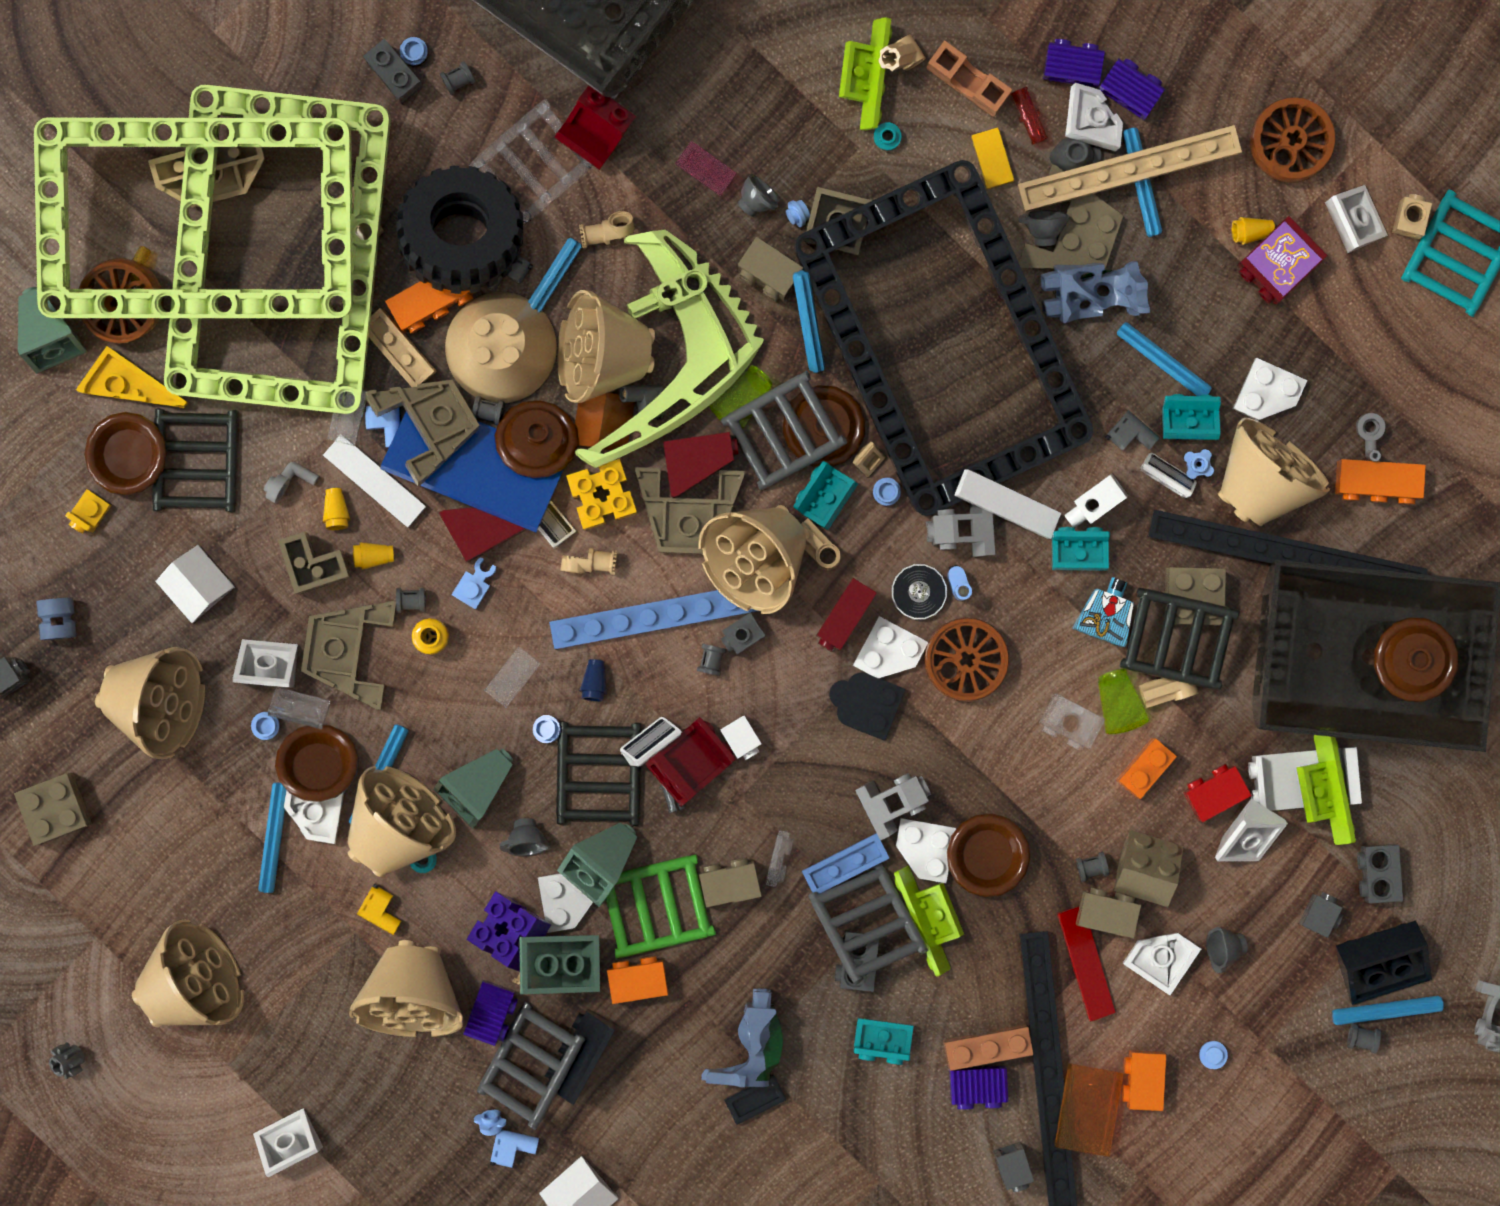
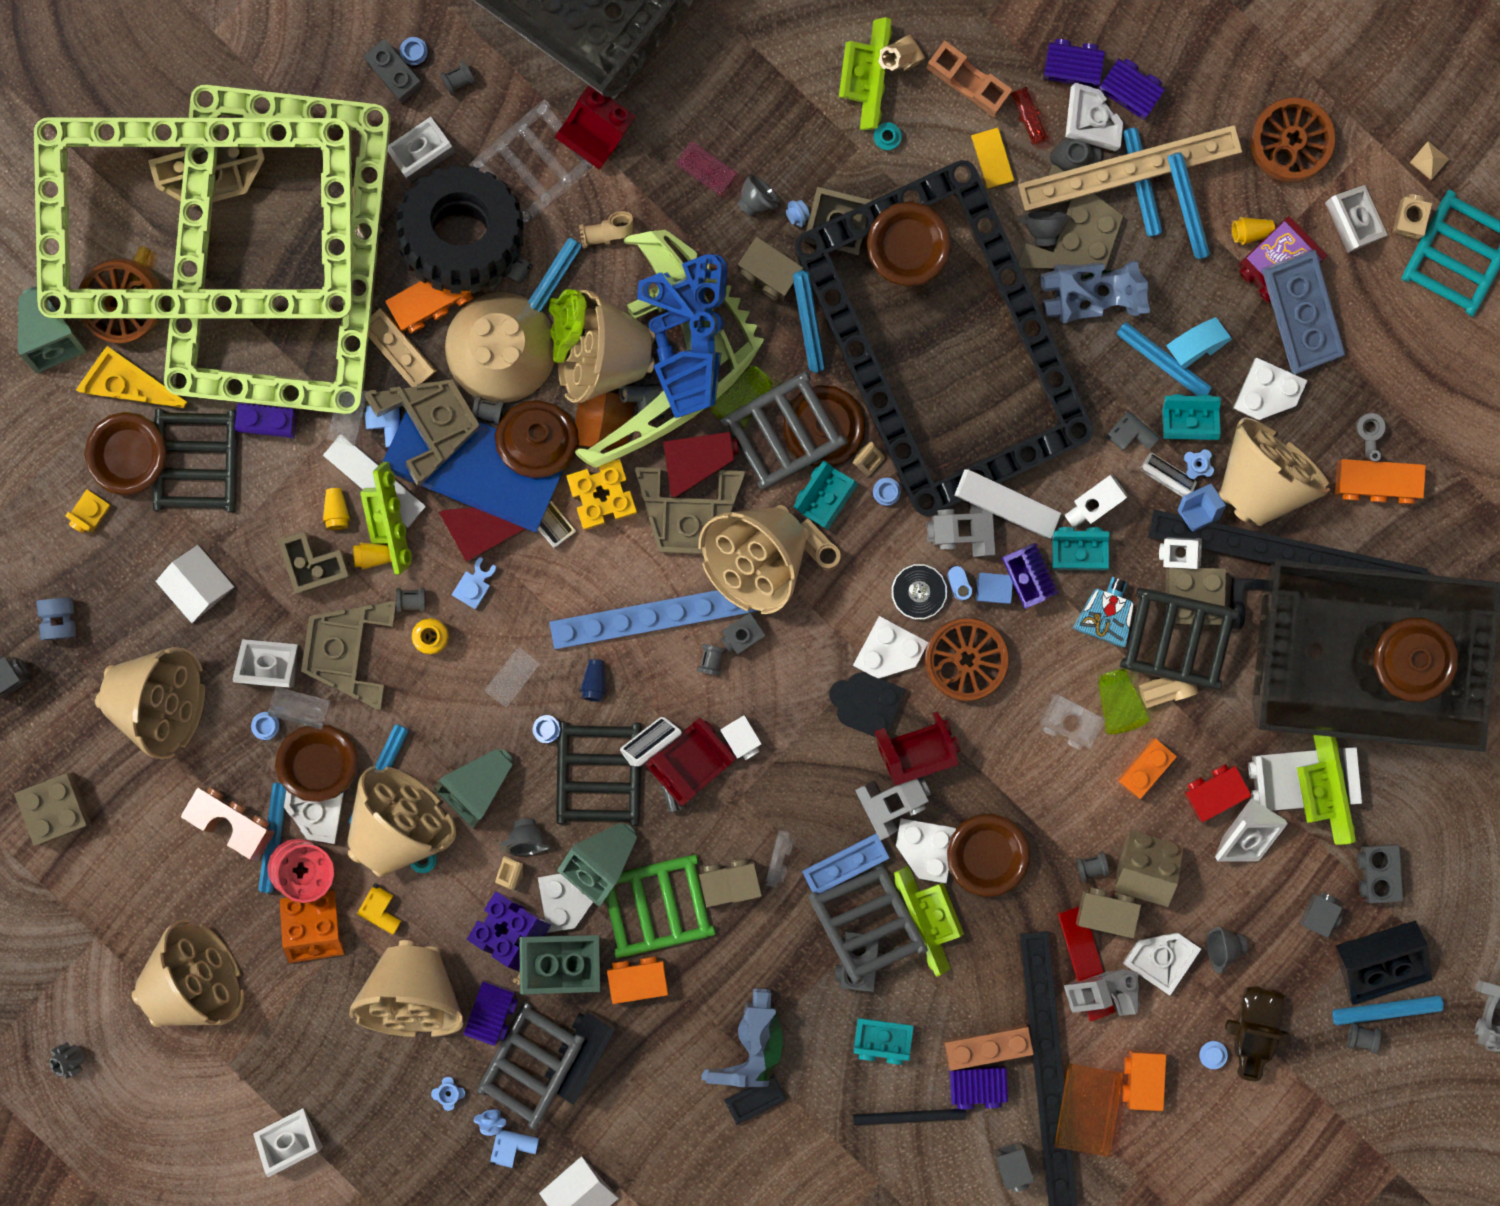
(249, 834): none -> arch
(266, 420): none -> dark purple brick
(278, 485): light grey plate -> none
(310, 929): none -> orange bracket
(311, 881): none -> coral wheel
(384, 517): none -> lime bracket
(420, 149): none -> white slope
(440, 1093): none -> light blue plate
(509, 873): none -> tan slope
(568, 321): none -> lime tile
(596, 561): tan connector -> none
(690, 375): none -> blue piece
(845, 615): dark red brick -> none
(909, 244): none -> reddish brown piece
(909, 1116): none -> black bar
(918, 751): none -> dark red panel
(994, 588): none -> medium blue panel
(1030, 575): none -> dark purple brick
(1118, 984): none -> light grey tile
(1188, 205): none -> dark azure axle
(1193, 552): none -> white brick
(1201, 507): none -> medium blue panel
(1202, 339): none -> medium azure slope
(1237, 597): none -> black piece
(1257, 1030): none -> dark brown piece
(1303, 311): none -> sand blue tile
(1429, 160): none -> tan slope

